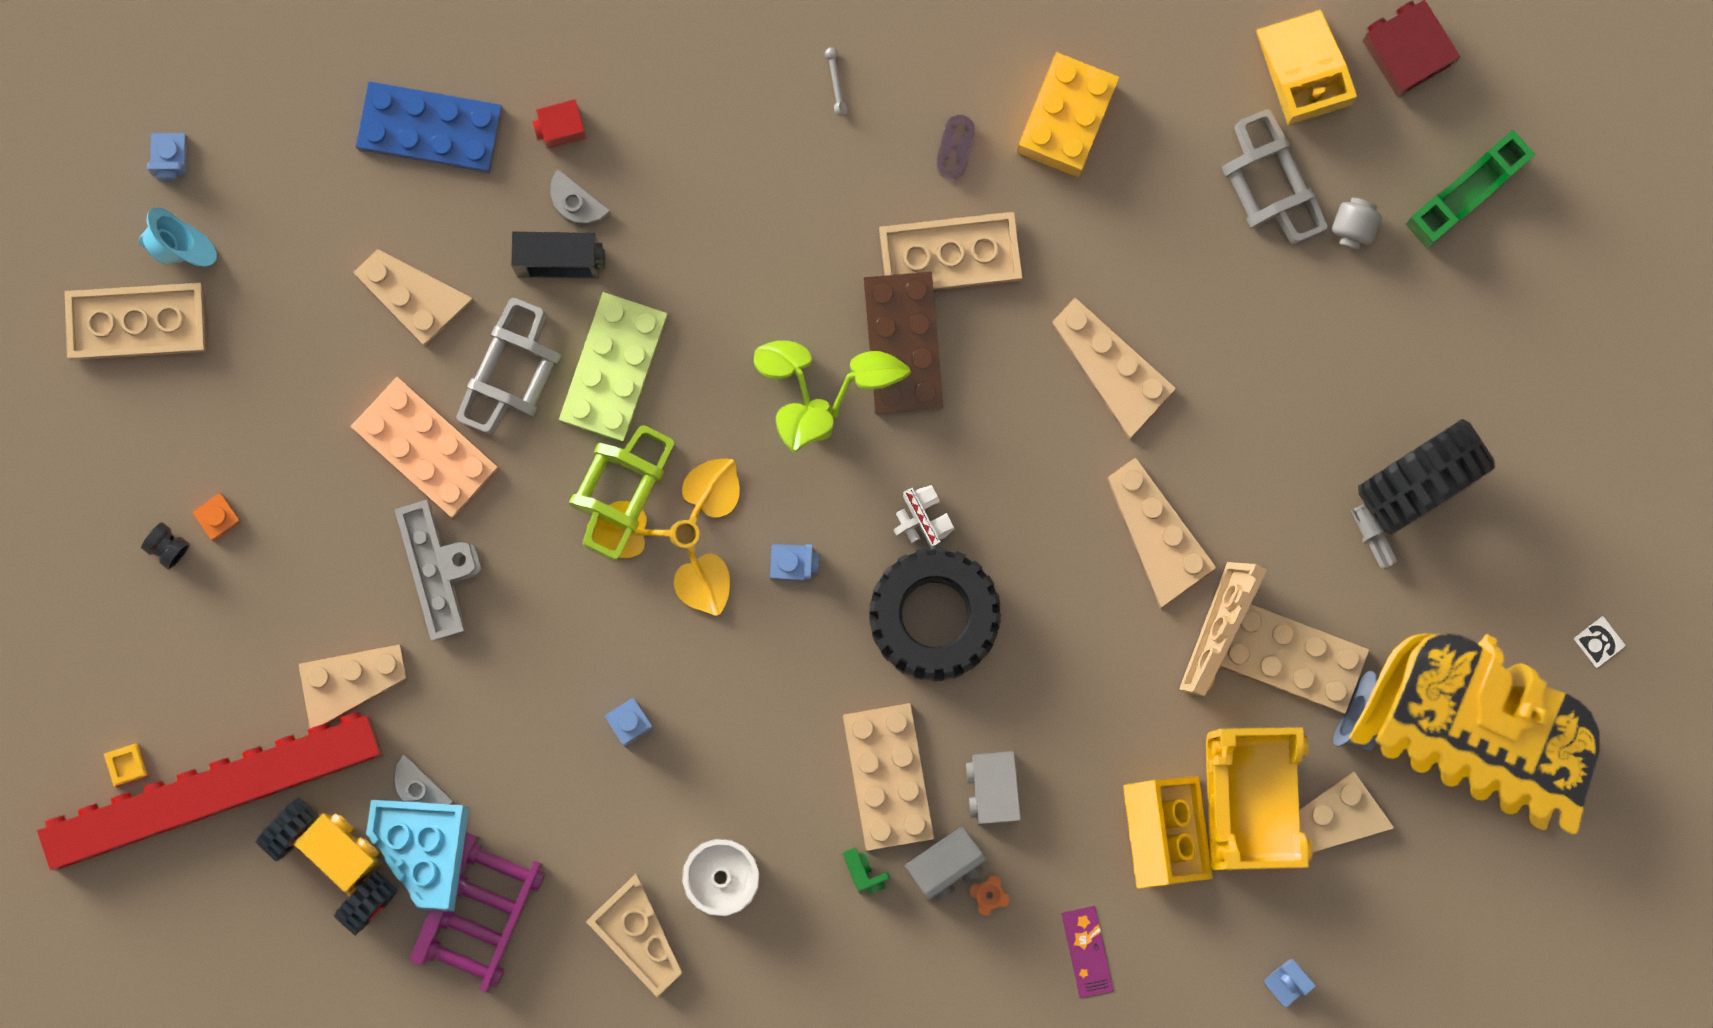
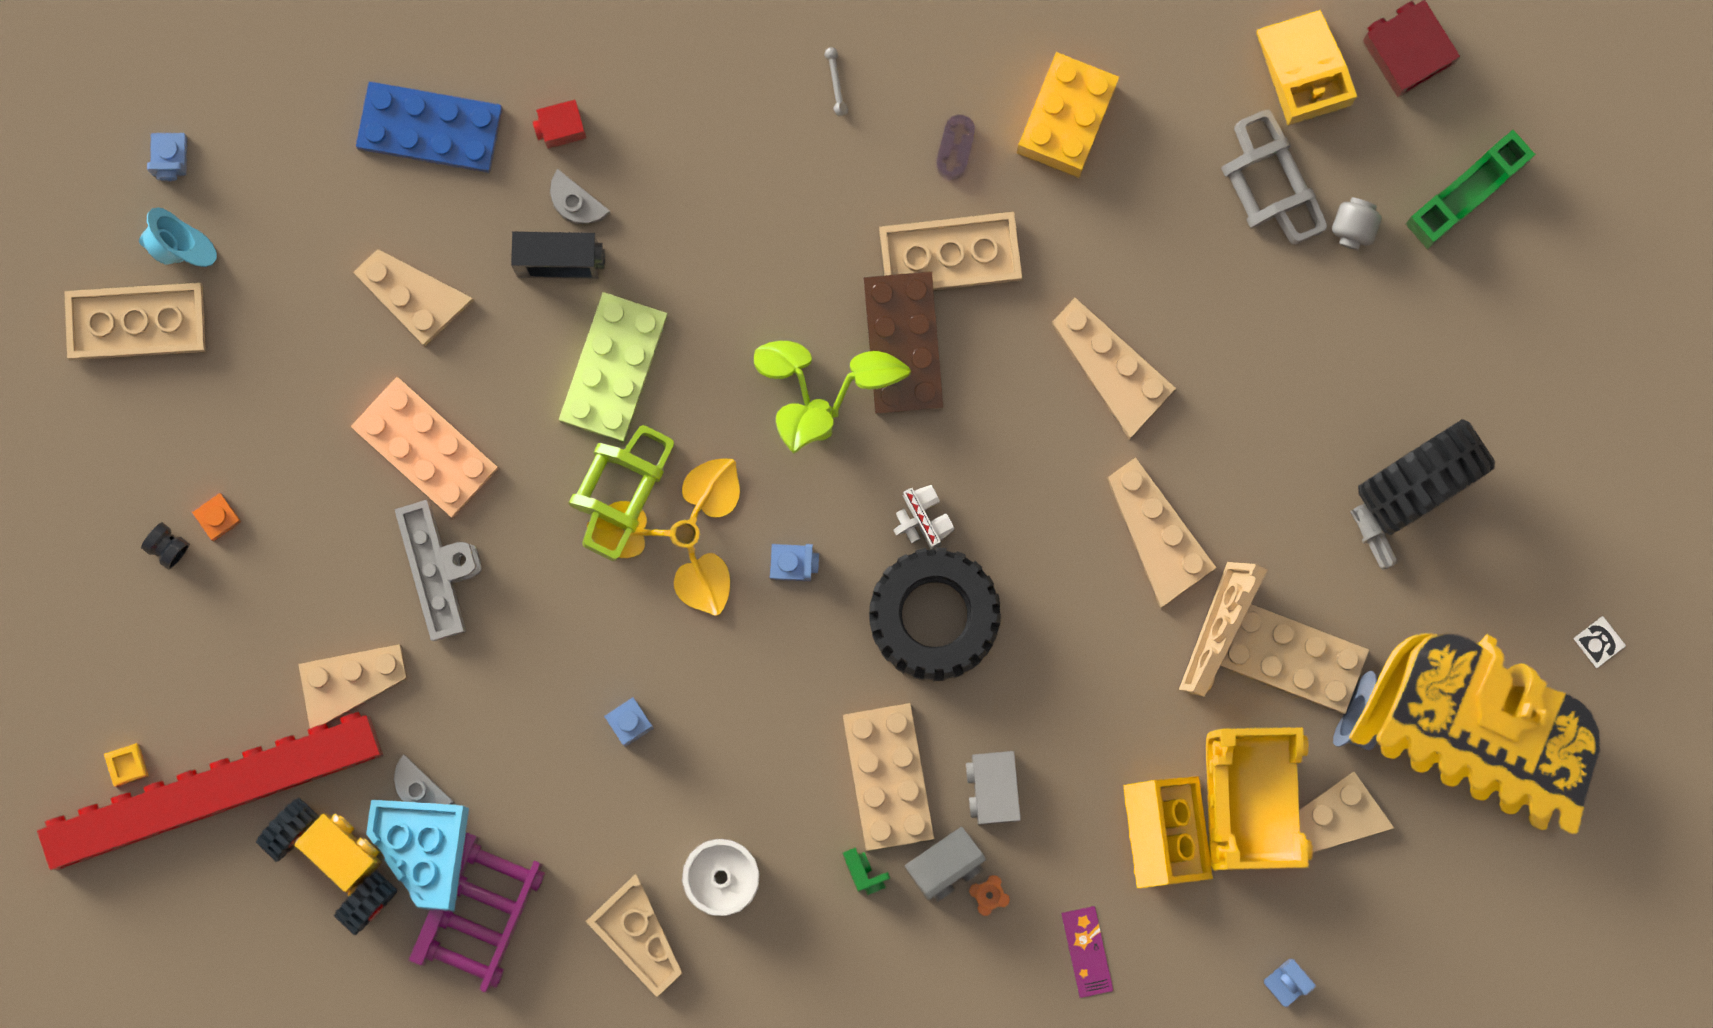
(500, 338): light grey bar -> none

